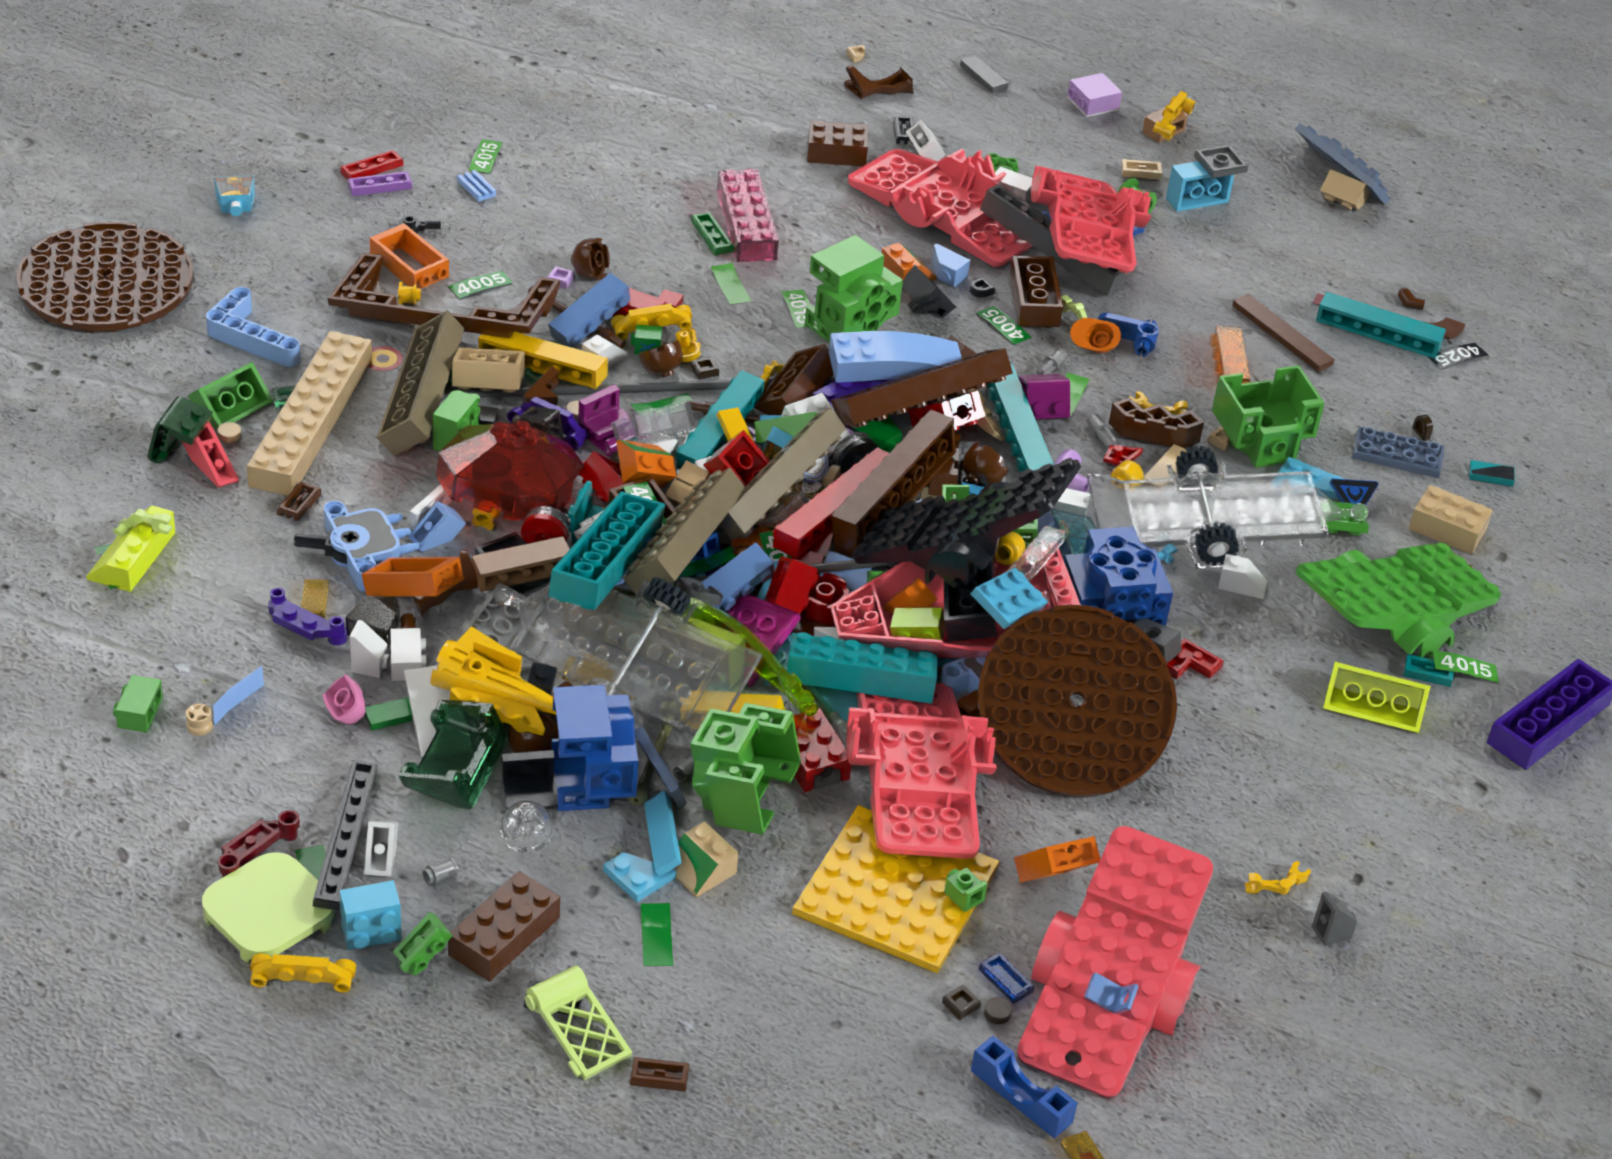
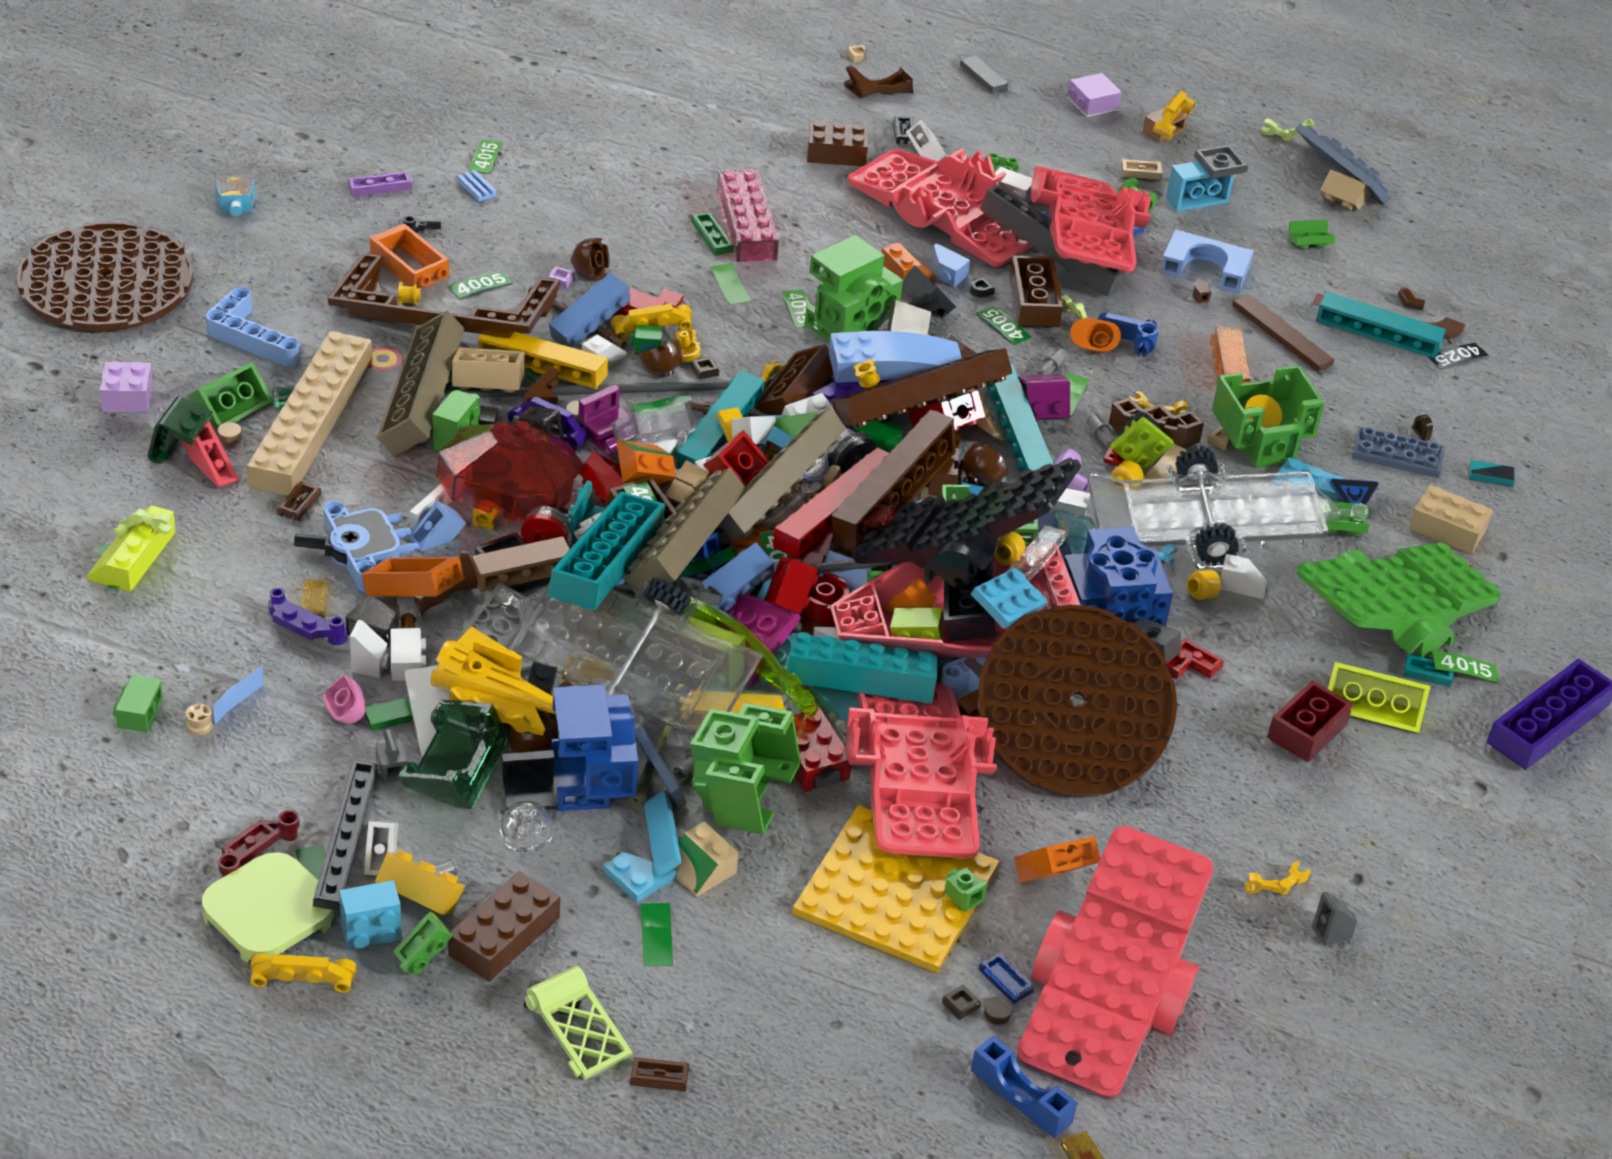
(126, 386): none -> lavender brick
(372, 165): red tile -> none
(390, 757): none -> dark grey brick
(421, 882): none -> yellow brick
(756, 427): none -> white slope
(867, 373): none -> yellow brick
(881, 516): none -> clear red tile
(908, 318): none -> tile
(1109, 994): medium blue bracket -> none
(1141, 440): none -> lime plate
(1189, 247): none -> light blue arch
(1201, 291): none -> reddish brown piece
(1204, 584): none -> yellow head
(1272, 411): none -> yellow sticker
(1285, 134): none -> yellowish green piece
(1309, 721): none -> dark red brick
(1310, 232): none -> bright green bracket

